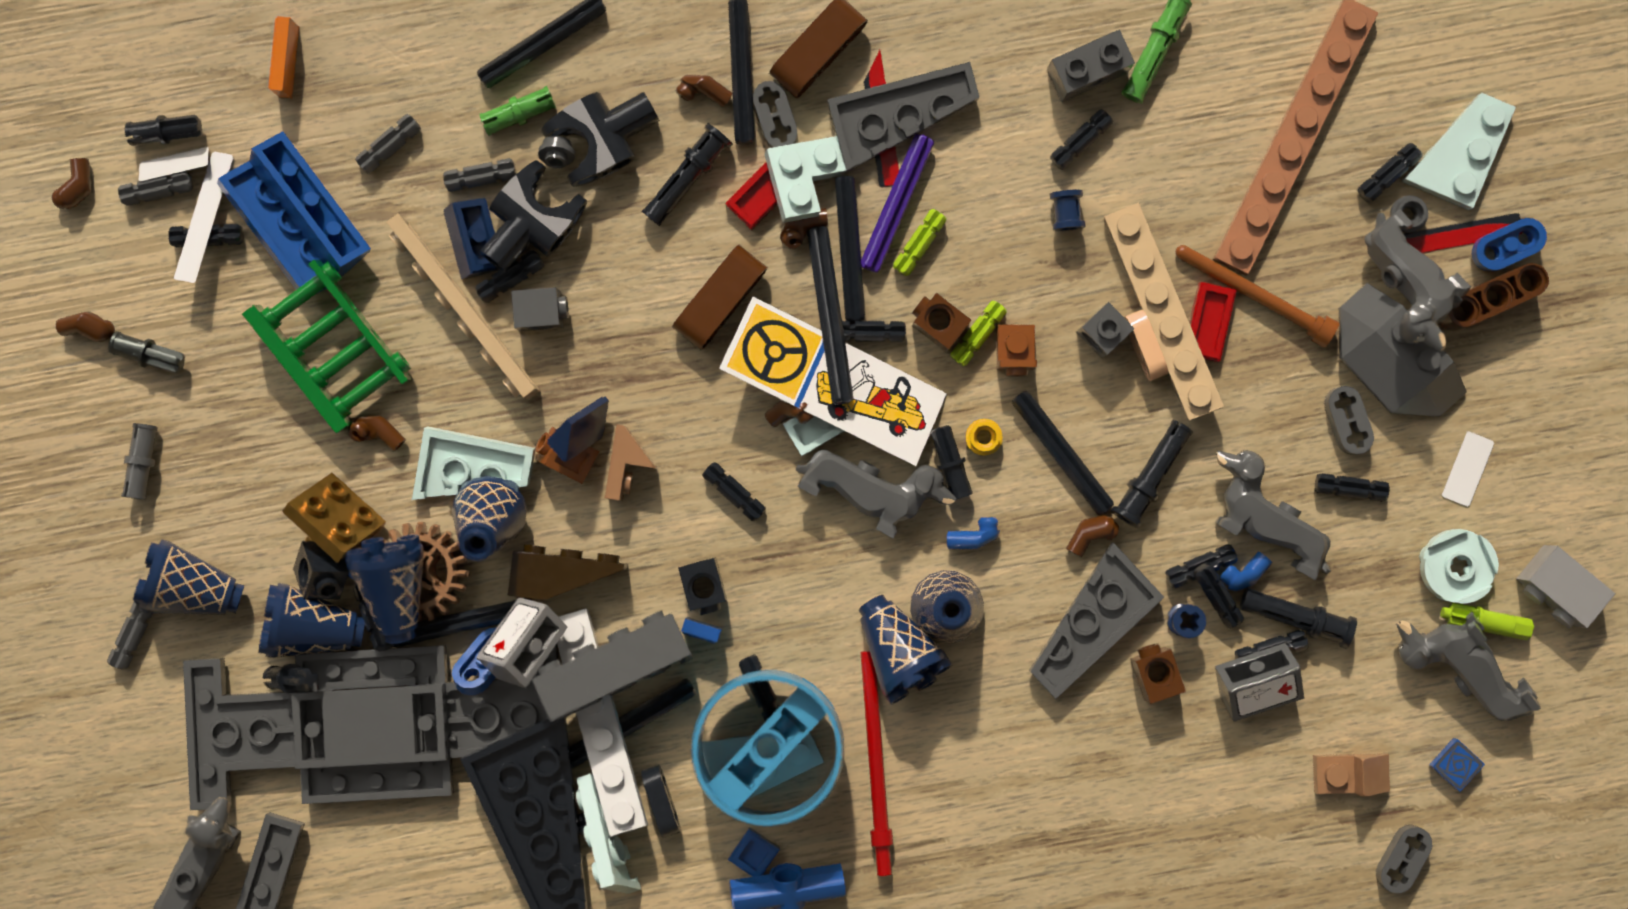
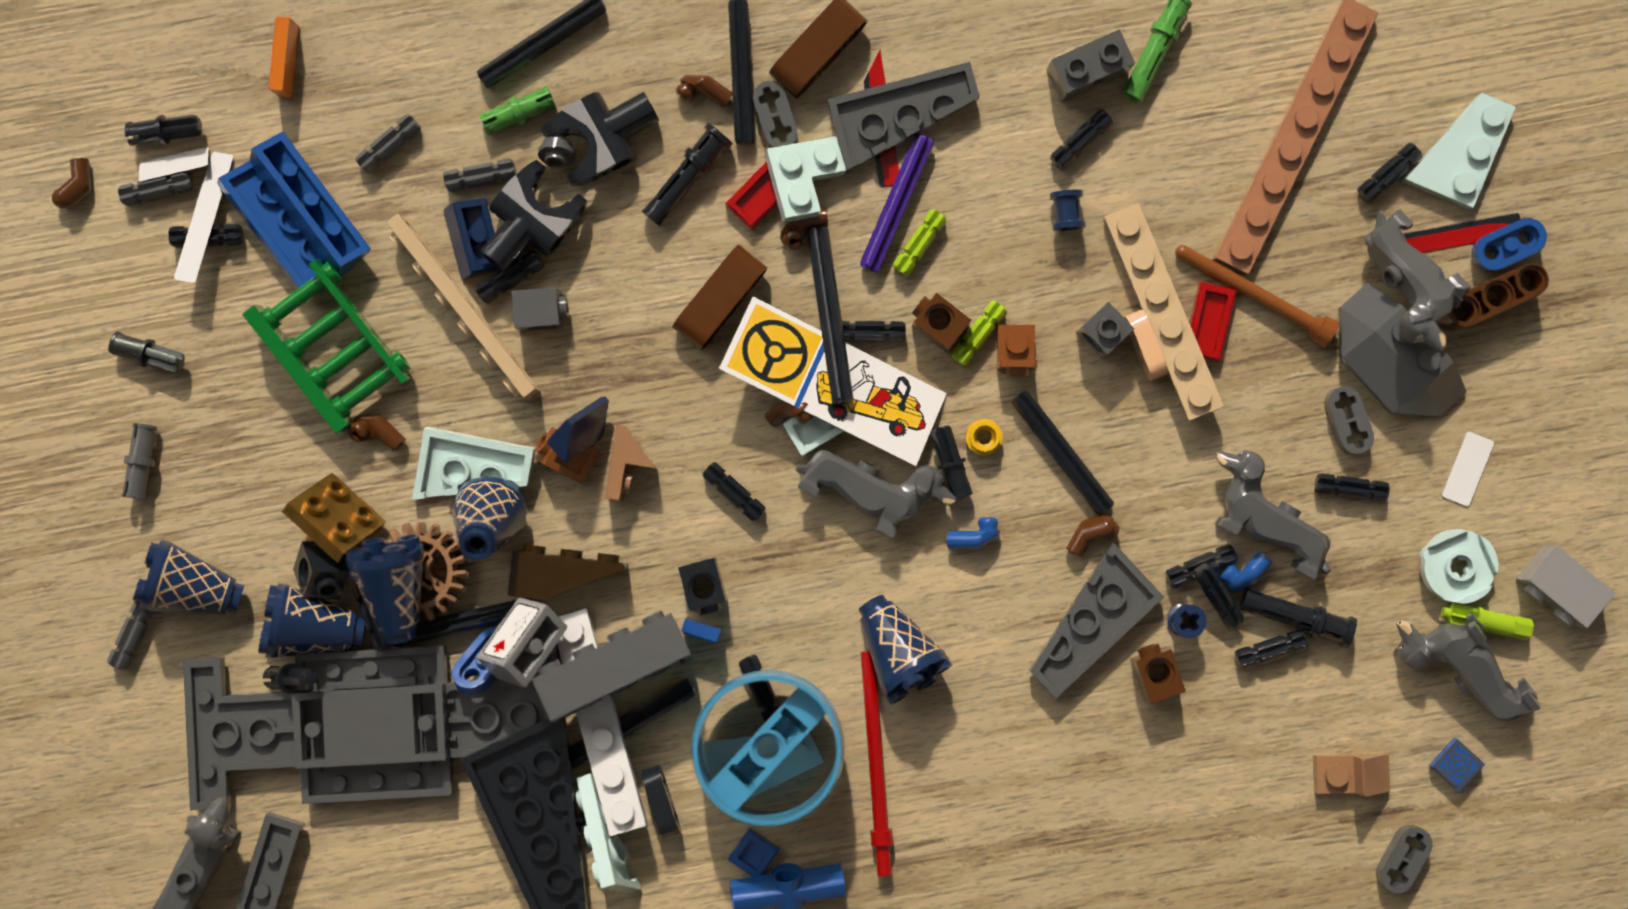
(87, 325): reddish brown arm -> none
(850, 248): black axle -> none
(932, 597): dark blue cone -> none
(1144, 488): black pin -> none
(1260, 682): dark grey brick -> none
(1417, 206): dark grey plate -> none

